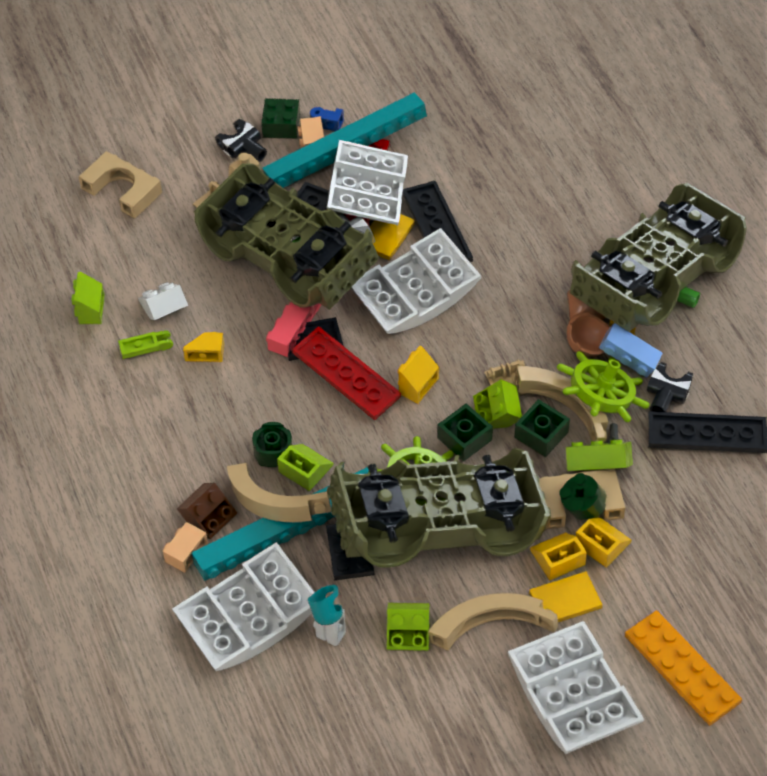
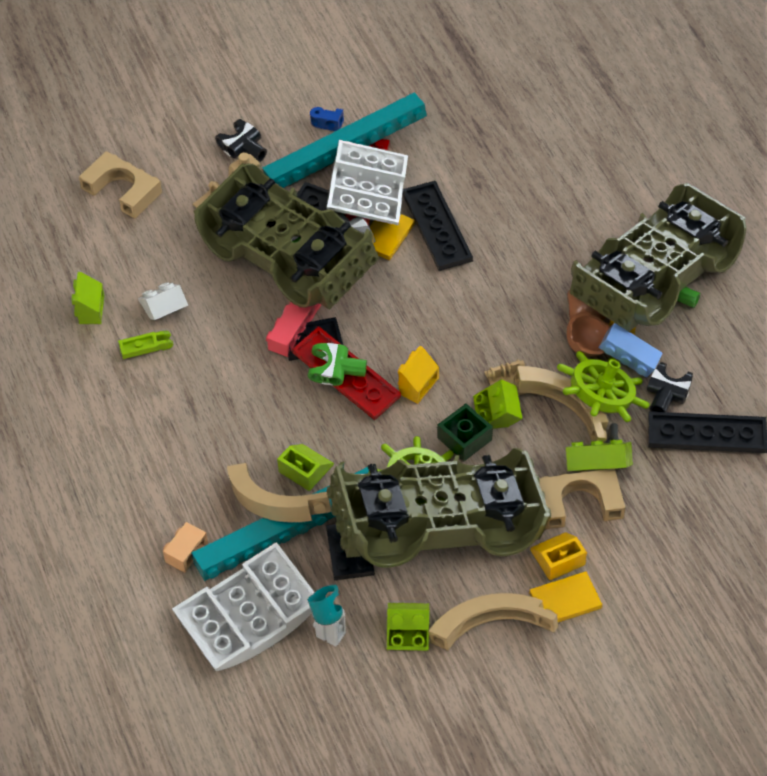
(205, 348): yellow slope -> none
(207, 509): reddish brown slope -> none
(270, 443): dark green brick -> none
(280, 118): dark green brick -> none
(310, 130): light nougat brick -> none
(337, 364): none -> bright green connector
(417, 284): white slope -> none
(542, 428): dark green brick -> none
(573, 688): white slope -> none
(583, 497): dark green brick -> none
(602, 540): yellow slope -> none
(683, 667): light orange plate -> none

